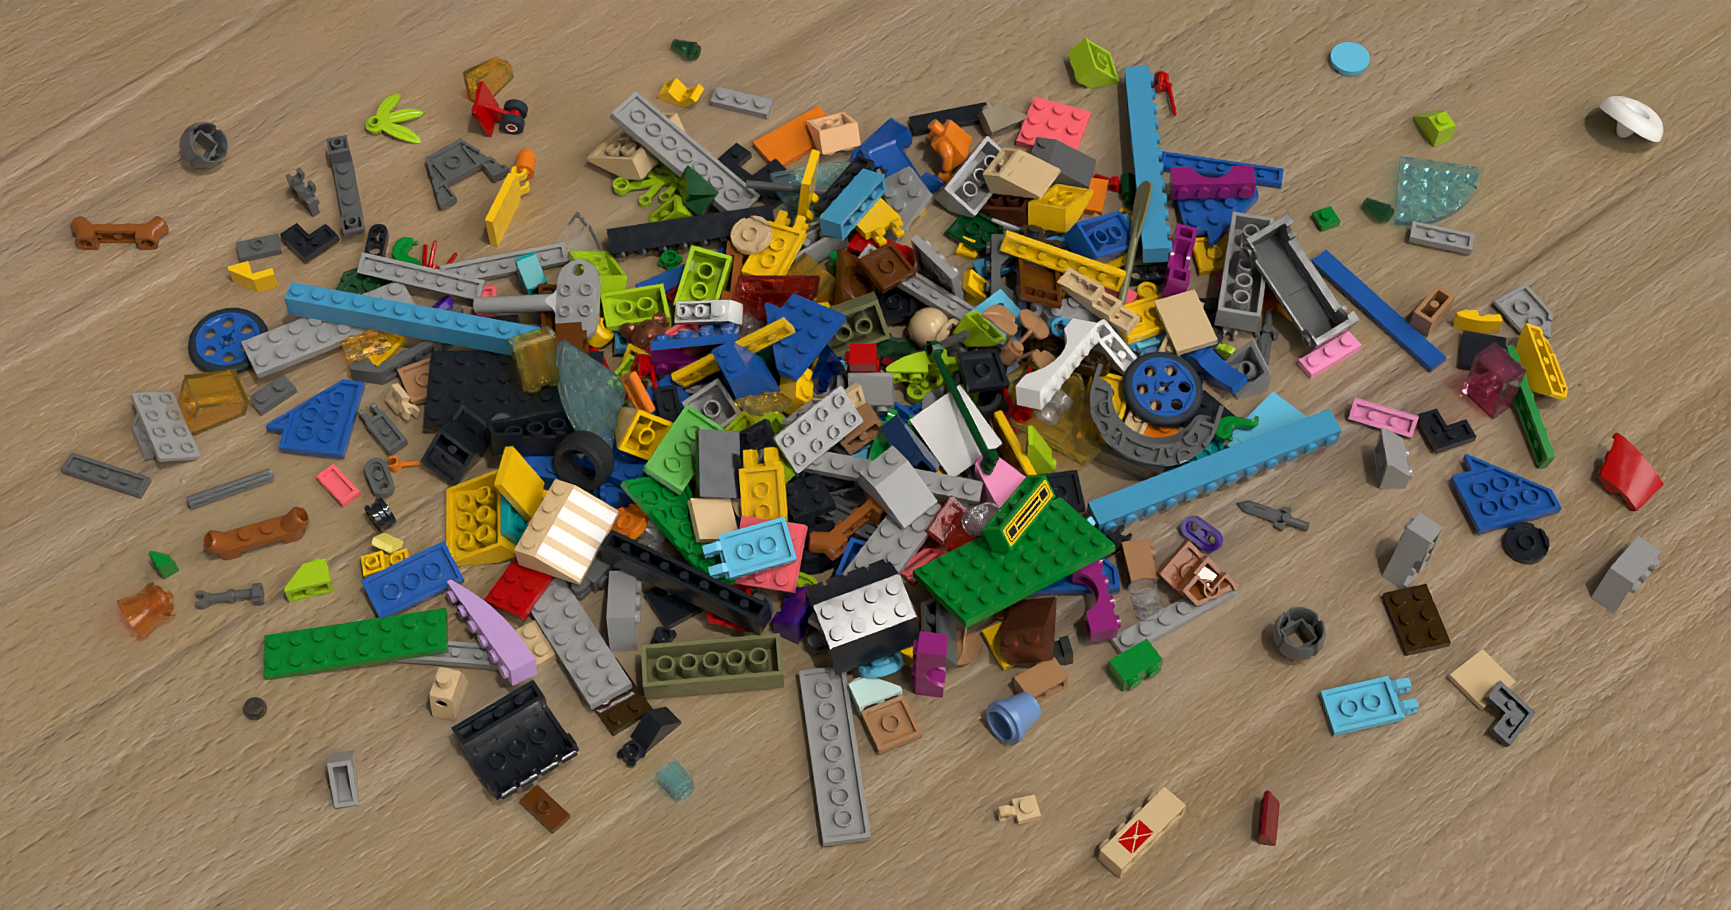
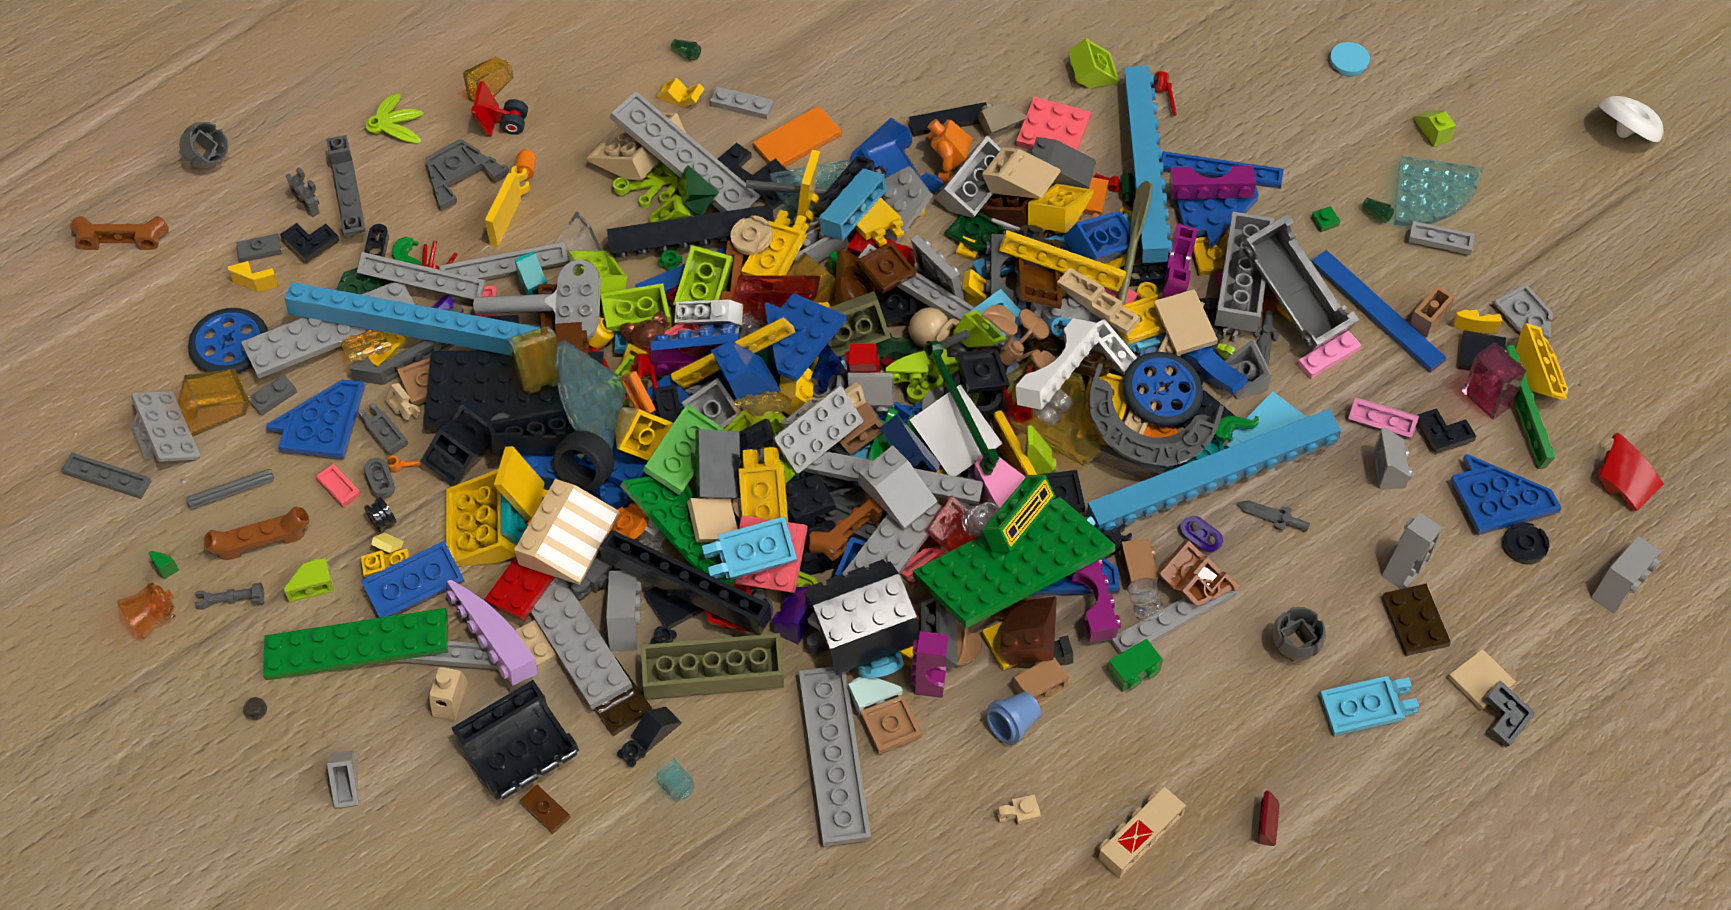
(834, 133): light nougat slope -> none

